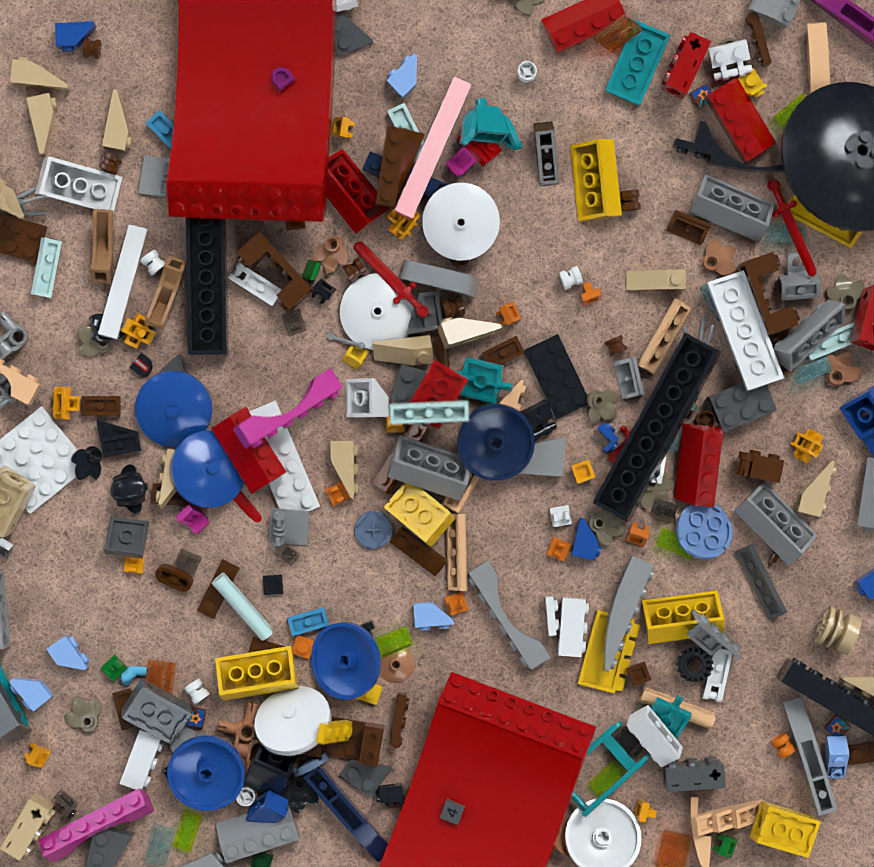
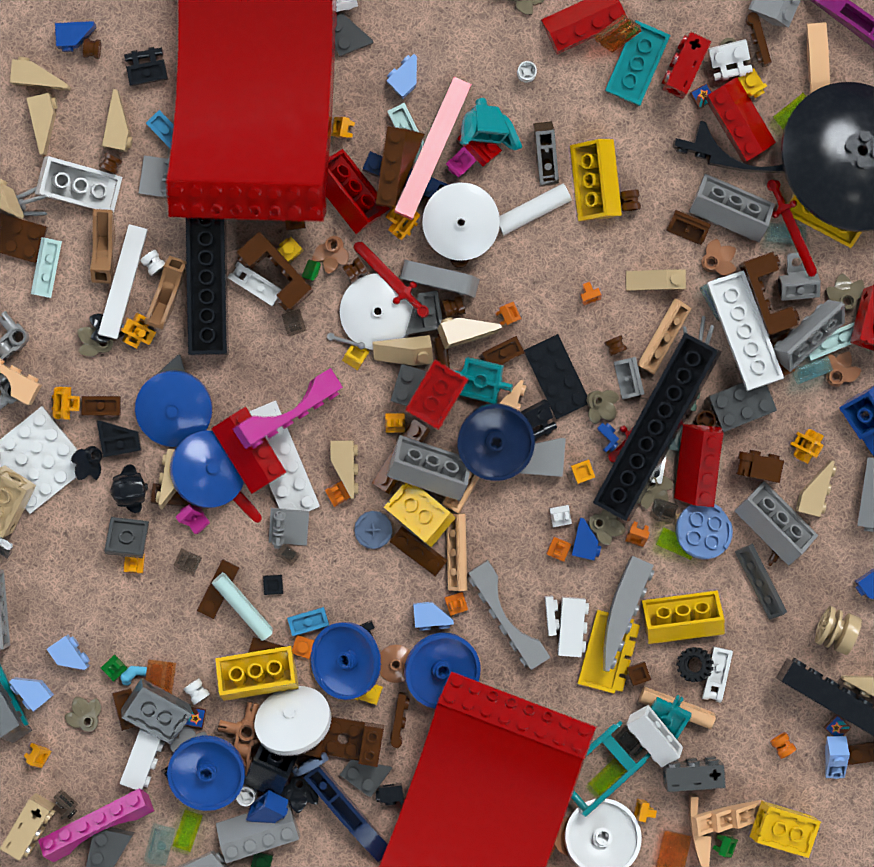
(142, 365): black tile -> none
(146, 72): none -> black plate
(174, 578): reddish brown plate -> none
(282, 78): magenta tile -> none
(290, 249): none -> yellow brick
(324, 289): black tile -> none
(334, 731): yellow plate -> none
(365, 398): white slope -> none
(394, 641): clear neon green plate -> none
(429, 412): light aqua brick -> none
(433, 661): none -> blue dish
(452, 811): dark grey tile -> none
(534, 209): none -> white brick
(571, 277): white wheel -> none
(710, 637): light grey bracket -> none
(809, 757): light grey slope -> none

